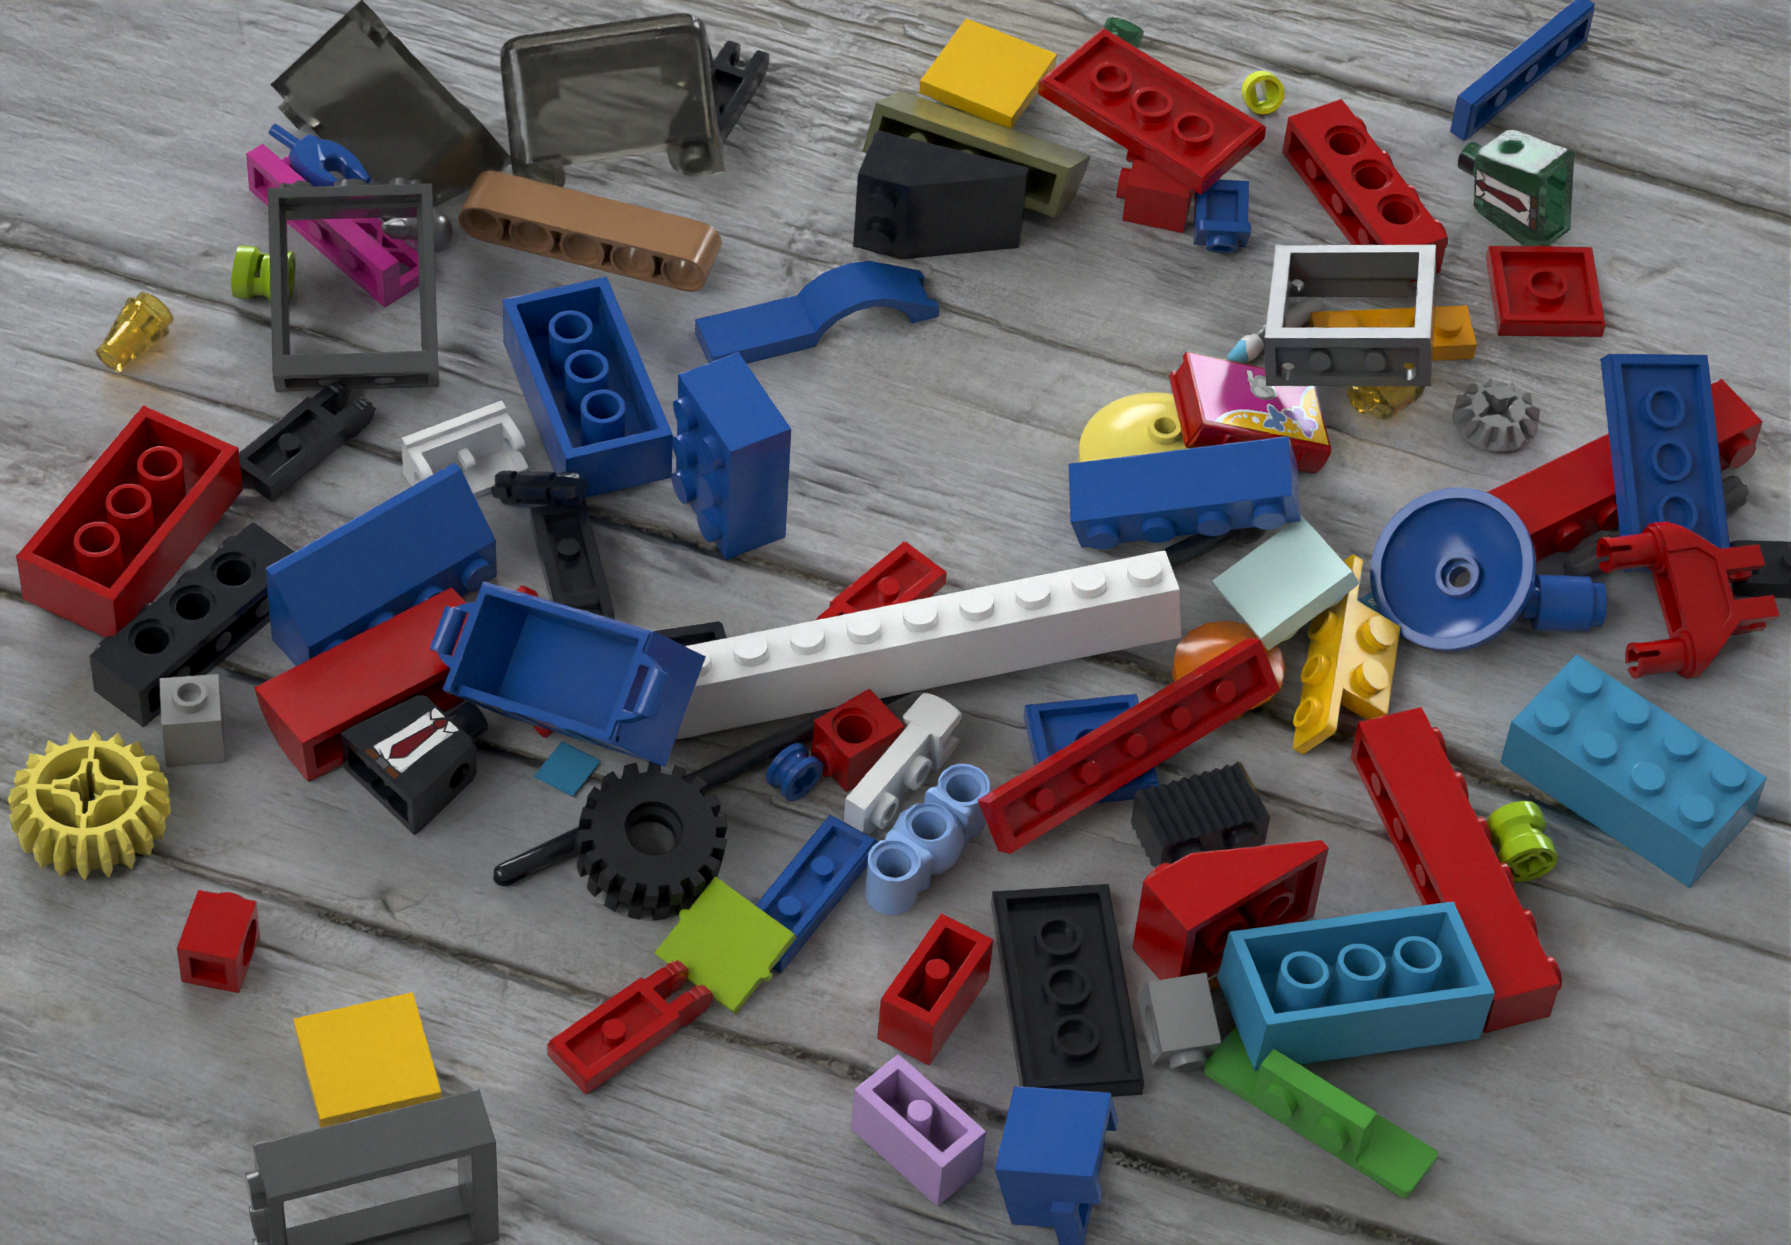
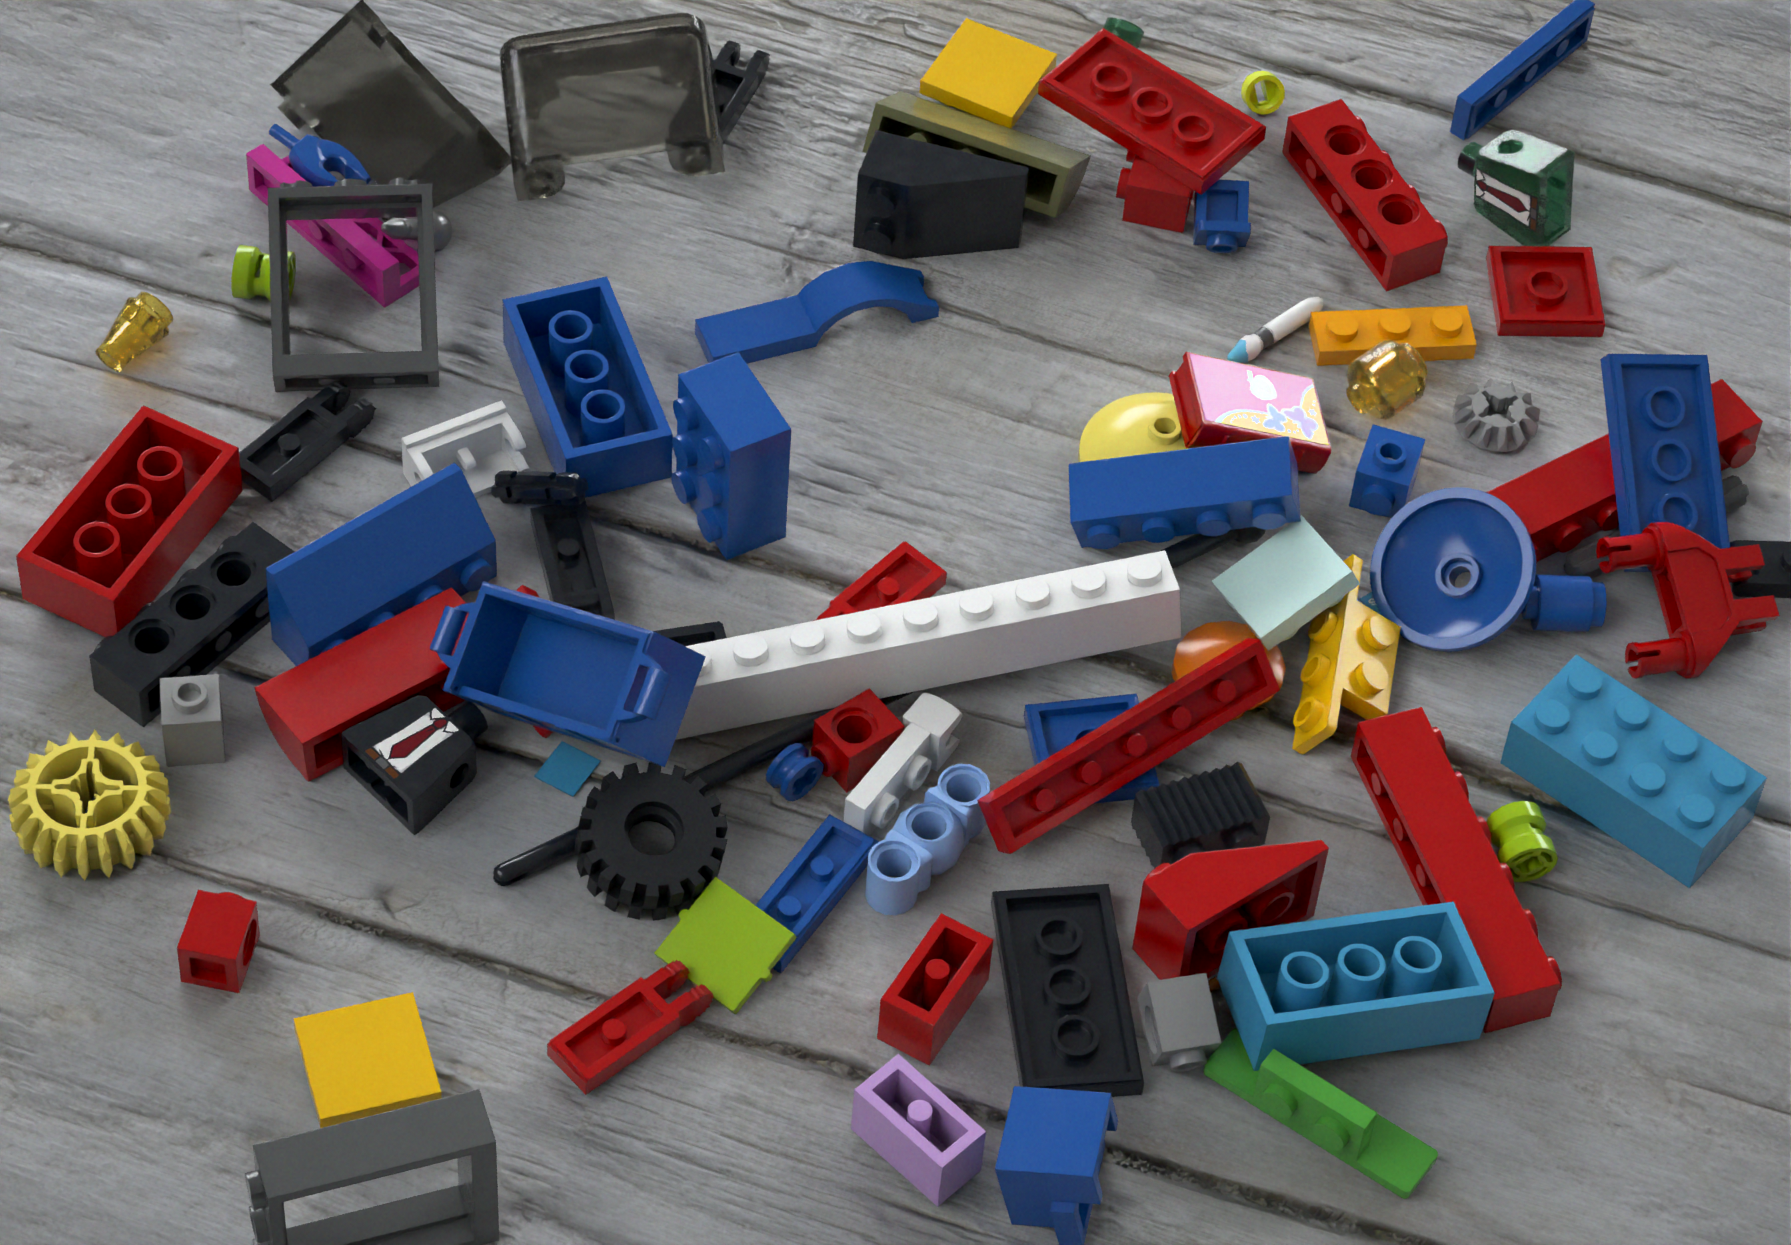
(590, 231): medium nougat beam -> none
(1351, 353): dark grey window -> none
(1386, 484): none -> blue brick

